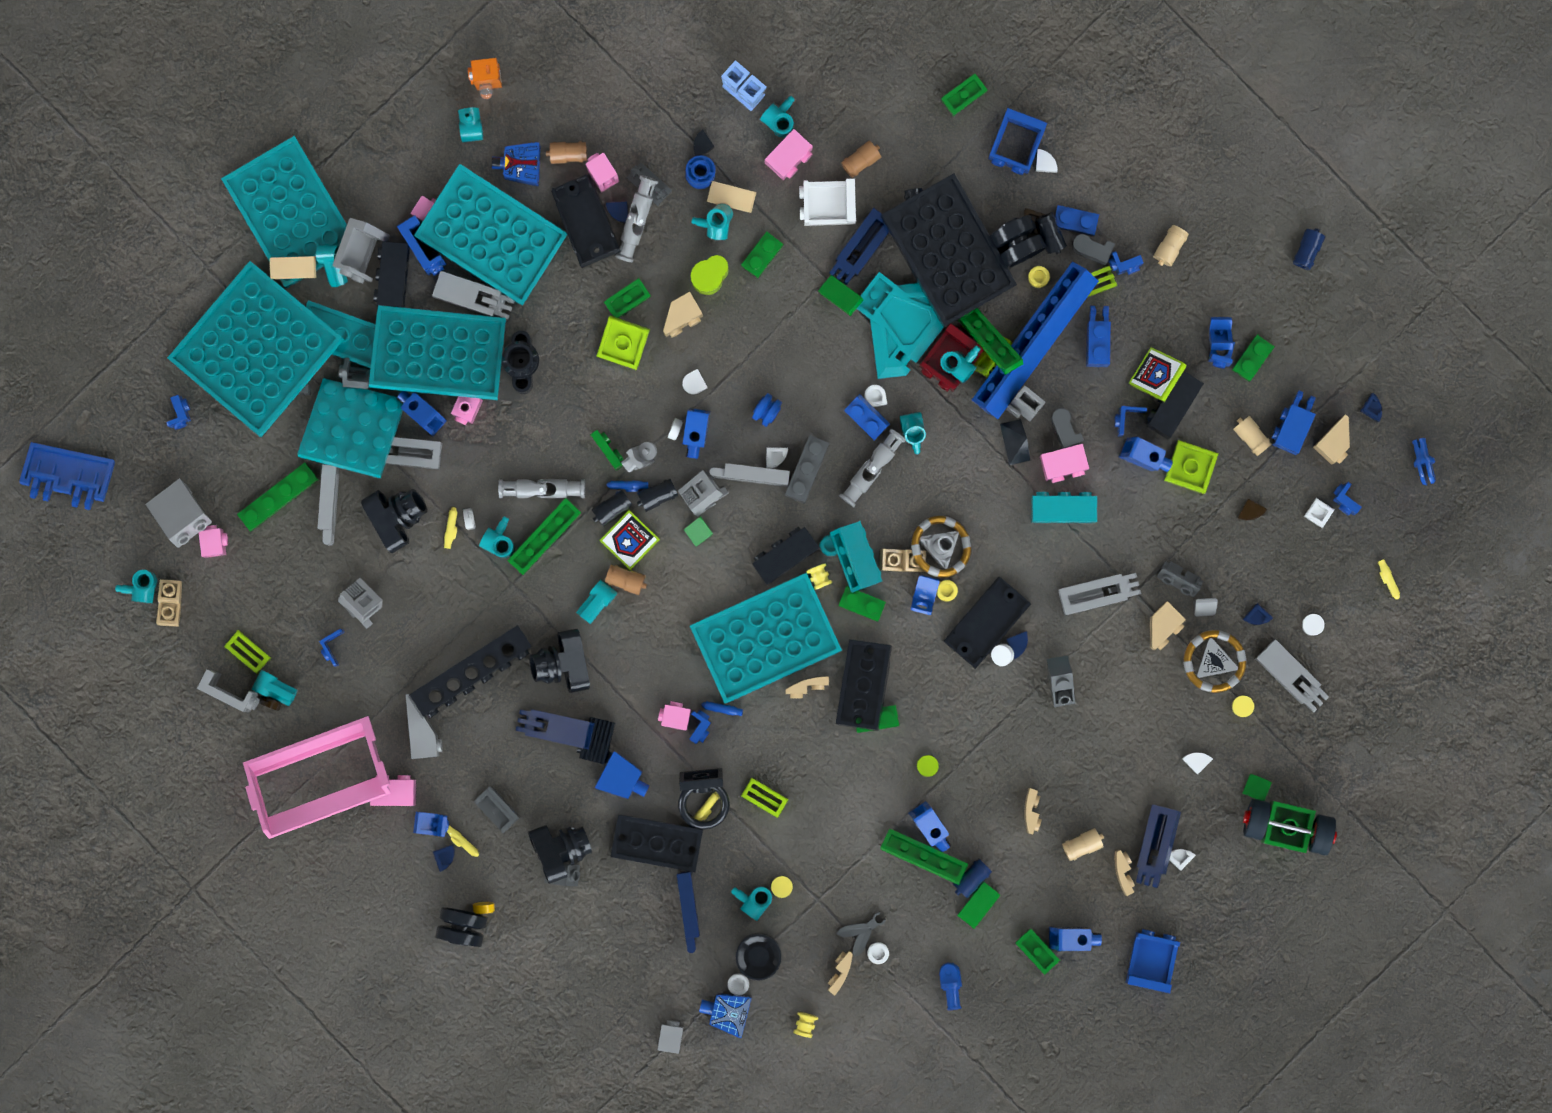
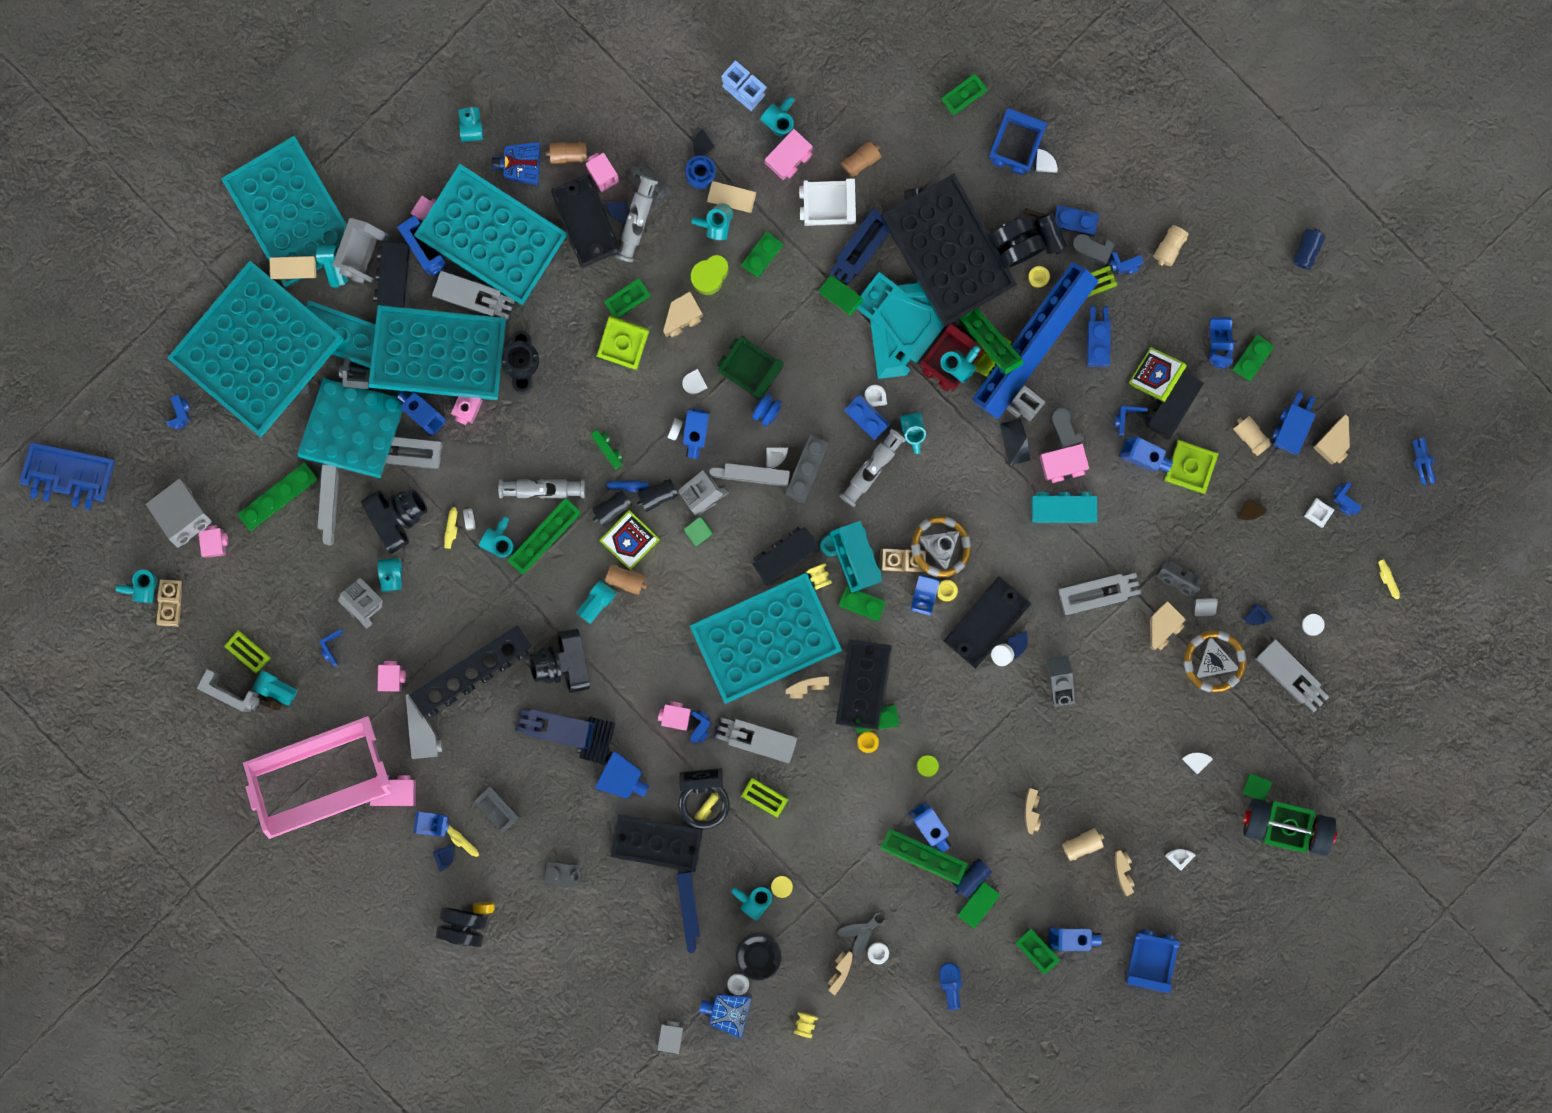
(390, 574): none -> teal piece
(391, 677): none -> bright pink brick
(485, 76): orange piece -> none
(557, 850): black beam -> none
(640, 456): light grey hips -> none
(726, 709): blue piece -> none
(749, 367): none -> dark green panel
(764, 741): none -> light grey hinge
(868, 742): none -> yellow tile
(1158, 836): dark blue hinge -> none
(1242, 706): light yellow tile -> none
(1372, 408): dark blue tile -> none

